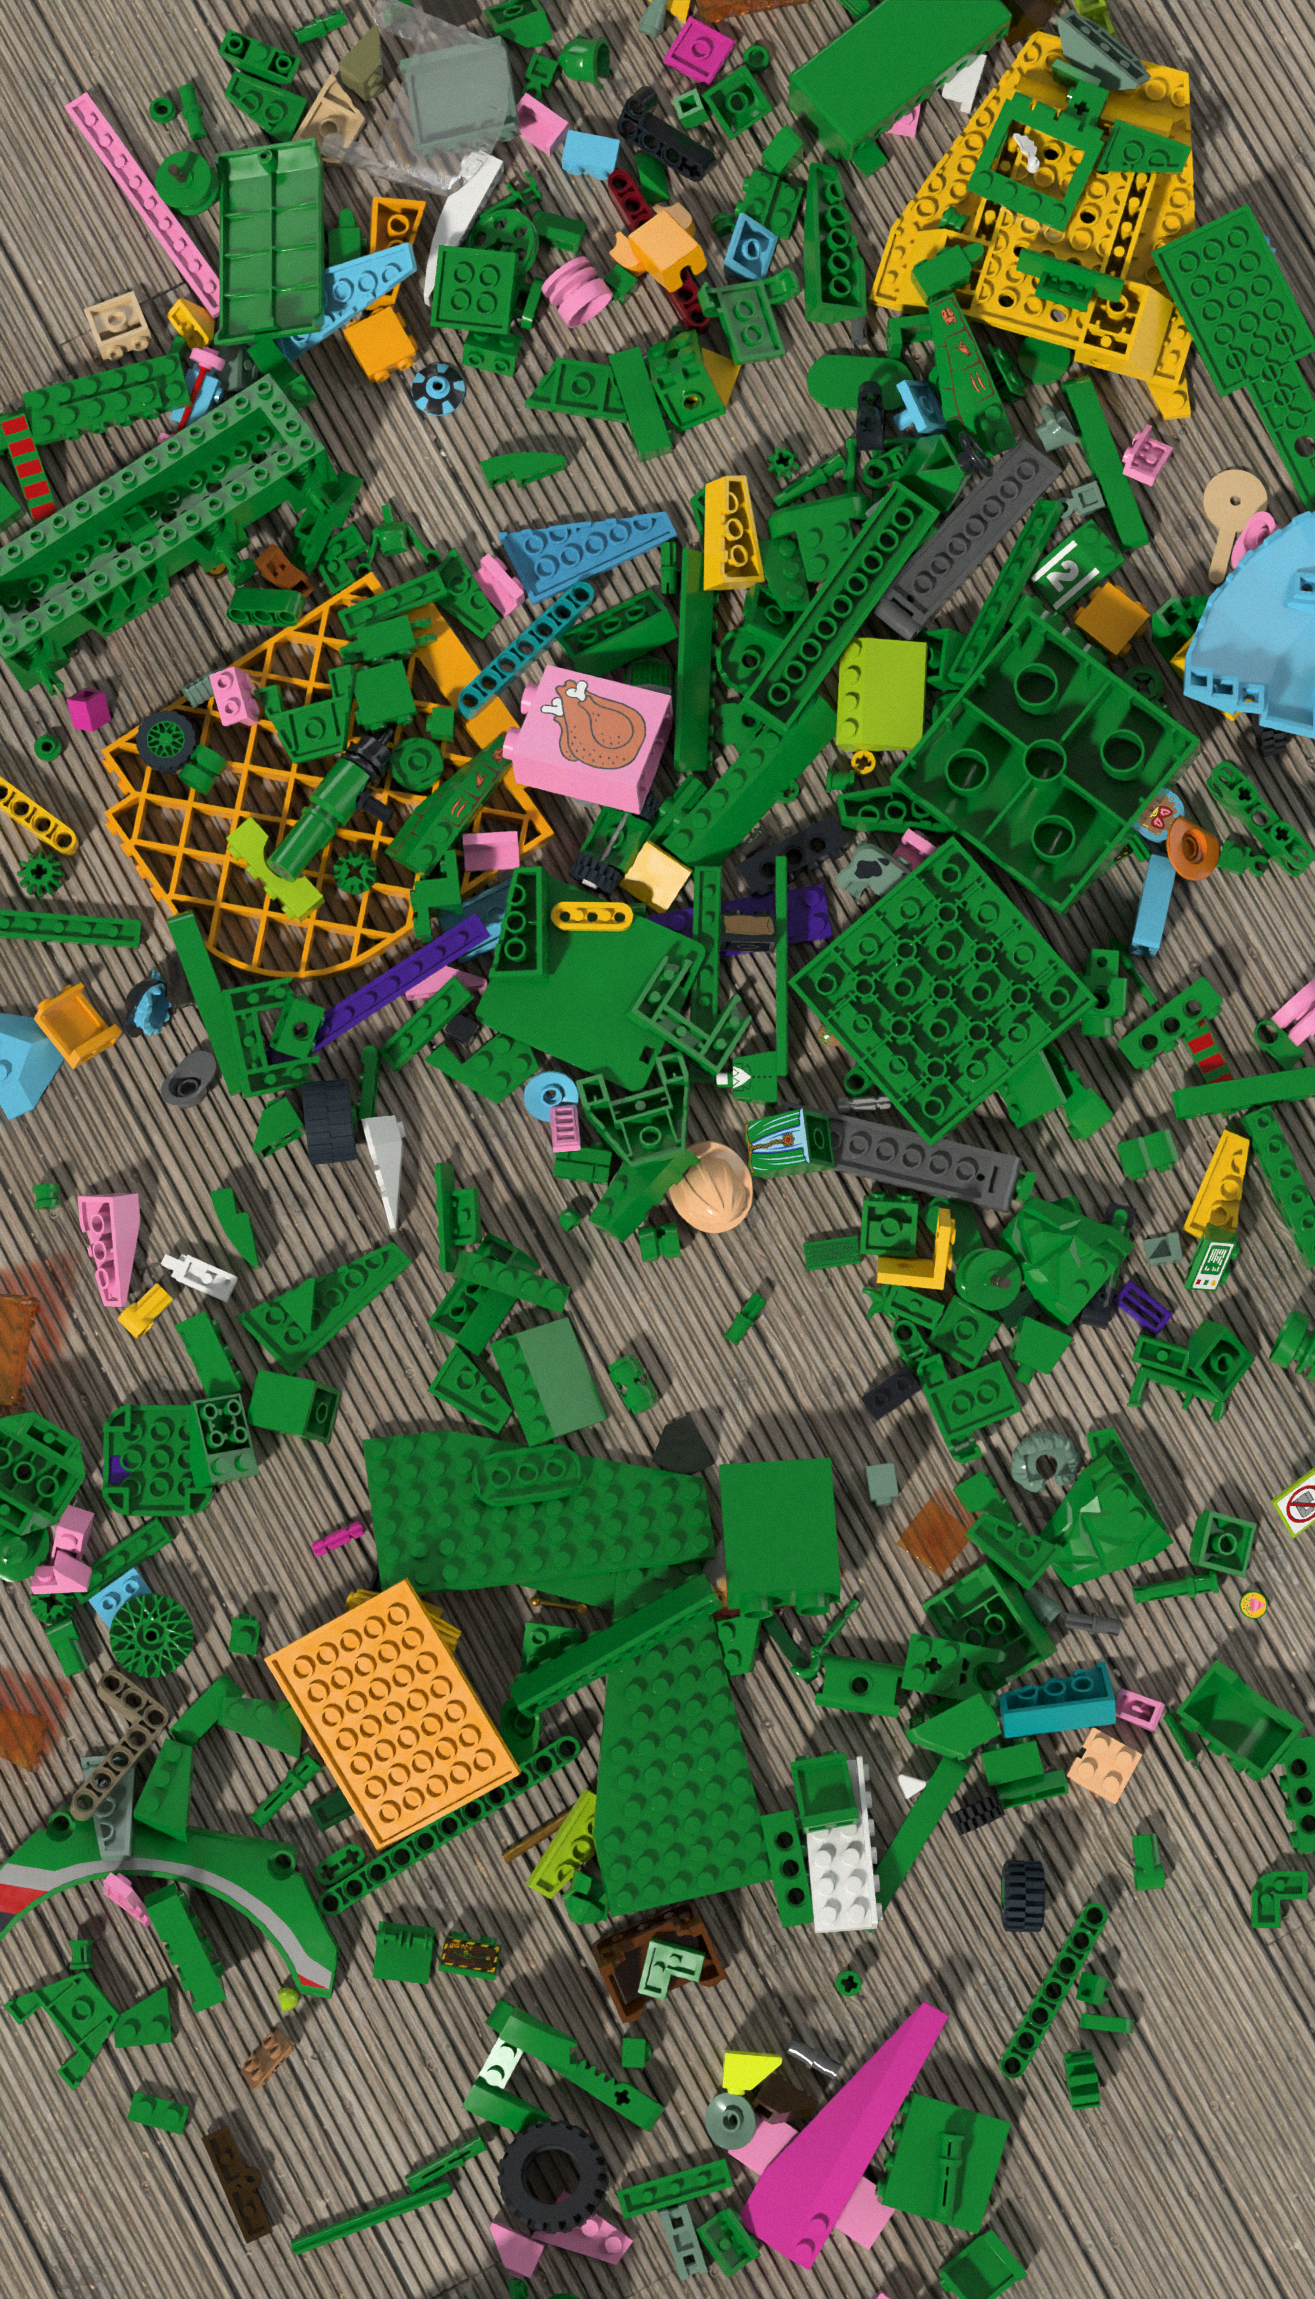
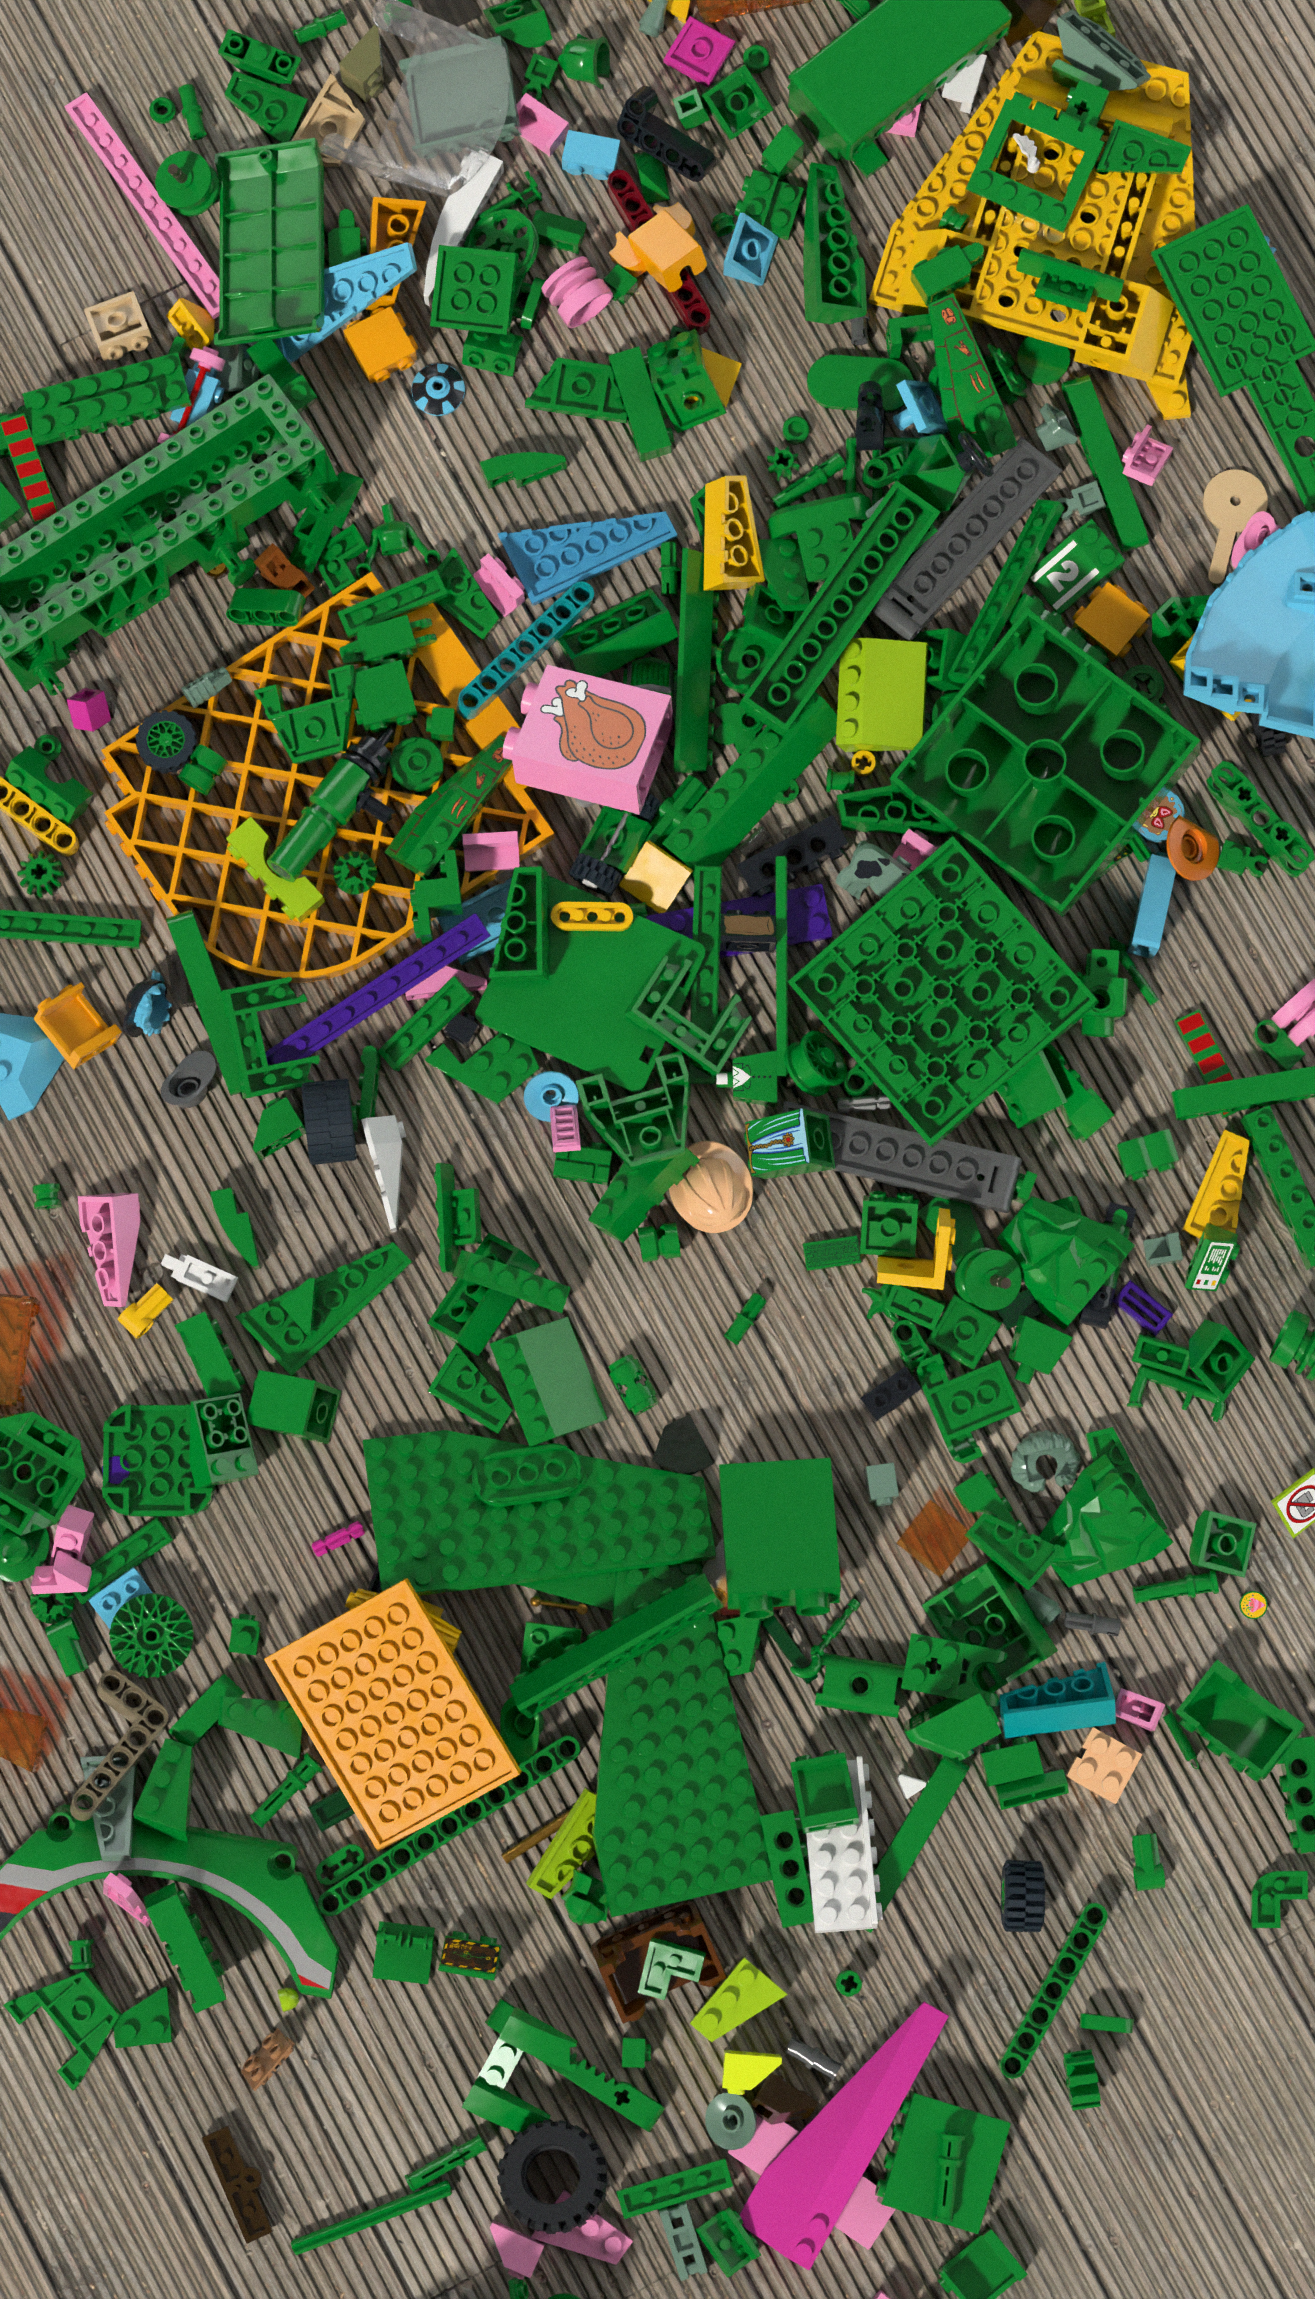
(62, 800): none -> green arch
(158, 2112): green plate -> none
(234, 697): bright pink bracket -> none
(293, 1012): green brick -> none
(569, 1219): green hinge -> none
(736, 2000): none -> lime wedge
(748, 315): green piece -> none
(795, 430): none -> green tile
(814, 1064): none -> green wheel
(977, 1814): black tyre -> none
(1092, 1988): green tile -> none
(1198, 992): green brick -> none

